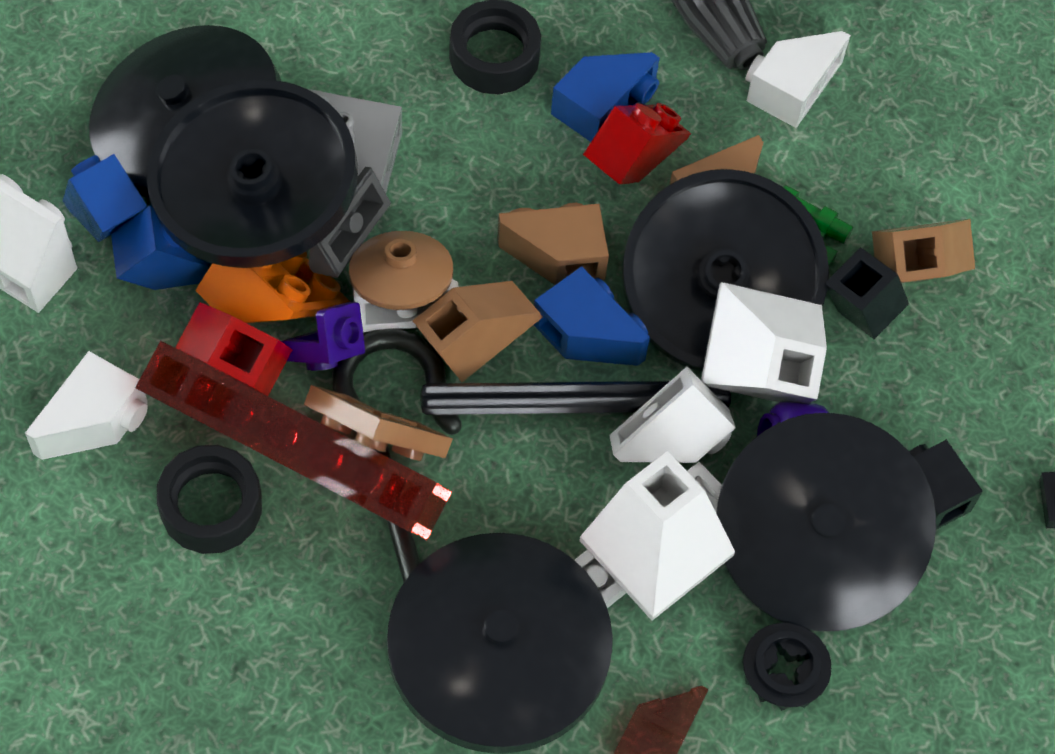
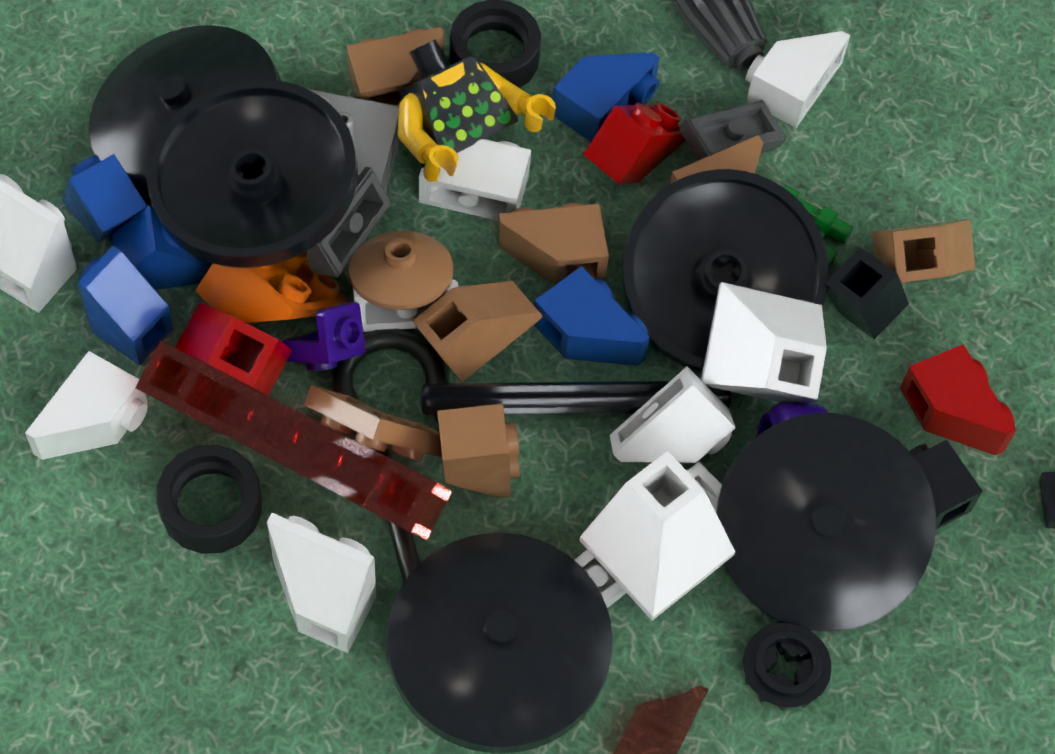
(123, 306): none -> blue slope
(323, 579): none -> white slope
(385, 66): none -> medium nougat slope
(459, 107): none -> torso
(479, 449): none -> medium nougat slope
(485, 182): none -> white slope
(731, 126): none -> dark grey plate
(956, 401): none -> red slope

